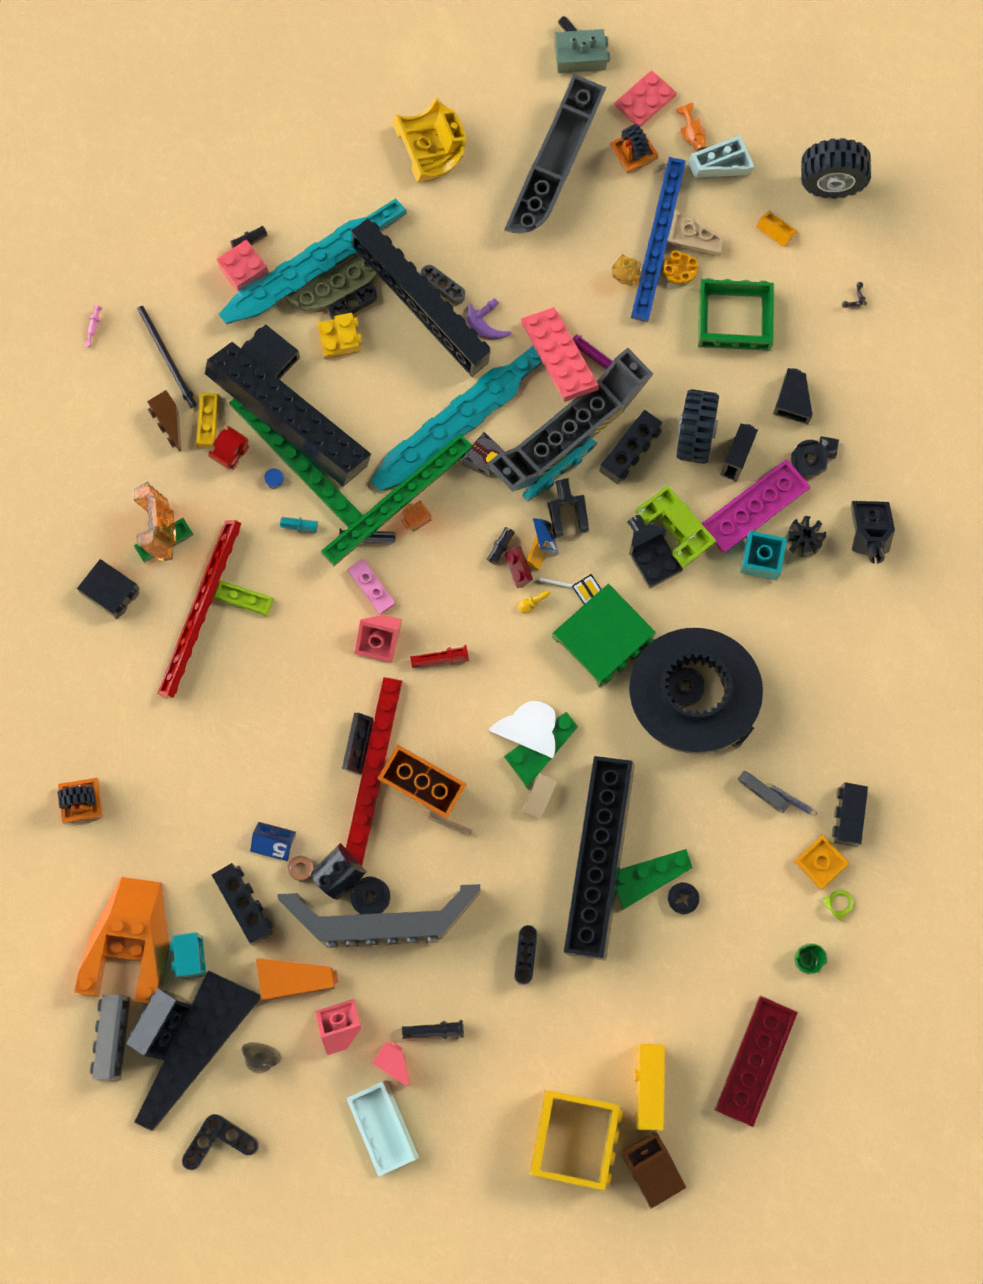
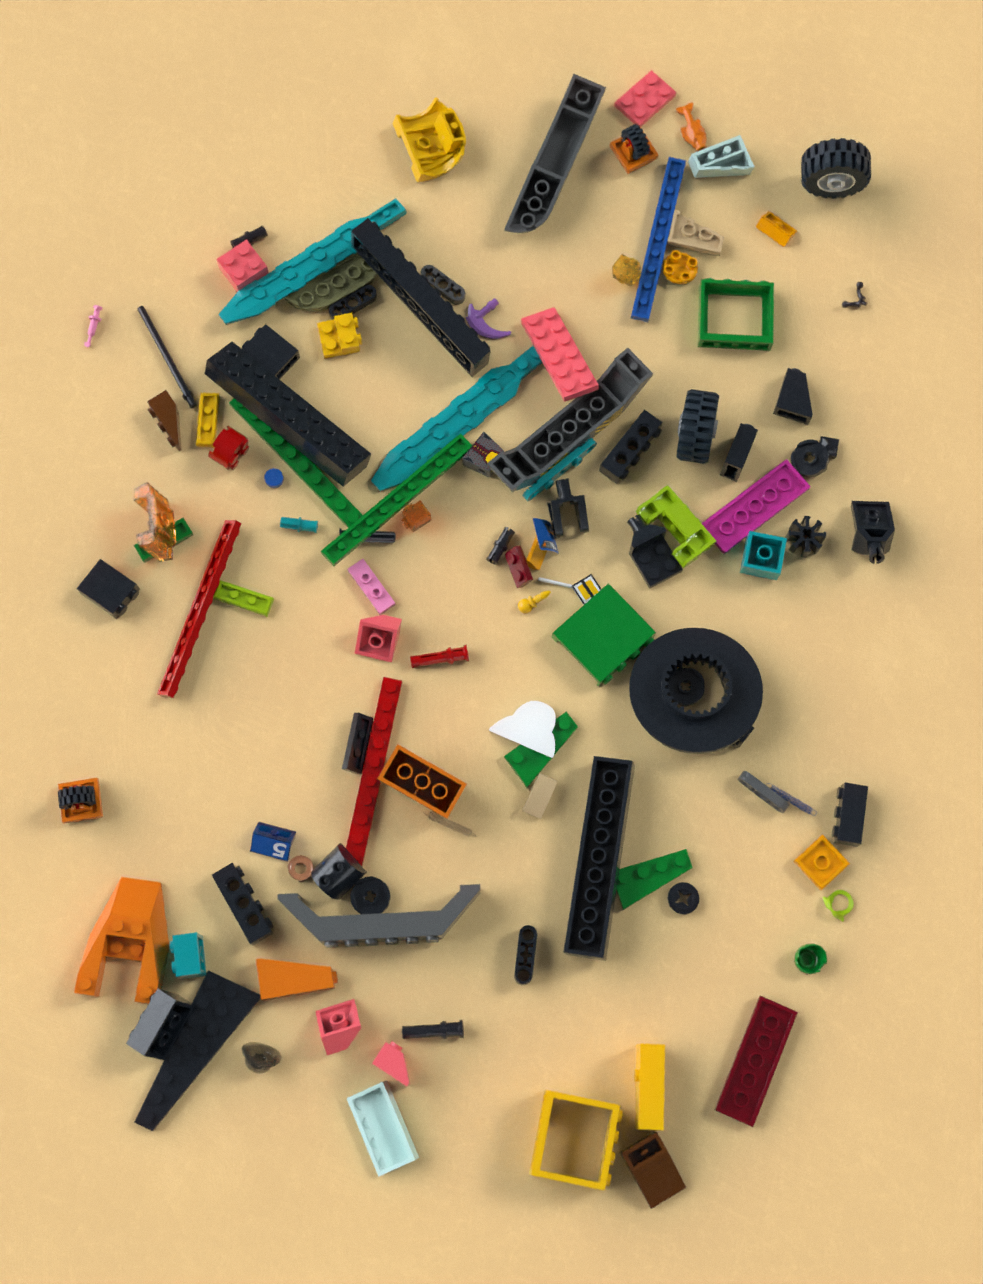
(111, 1037): slope -> none
(219, 1133): black beam -> none
(580, 49): sand green piece -> none
(592, 352): magenta axle -> none

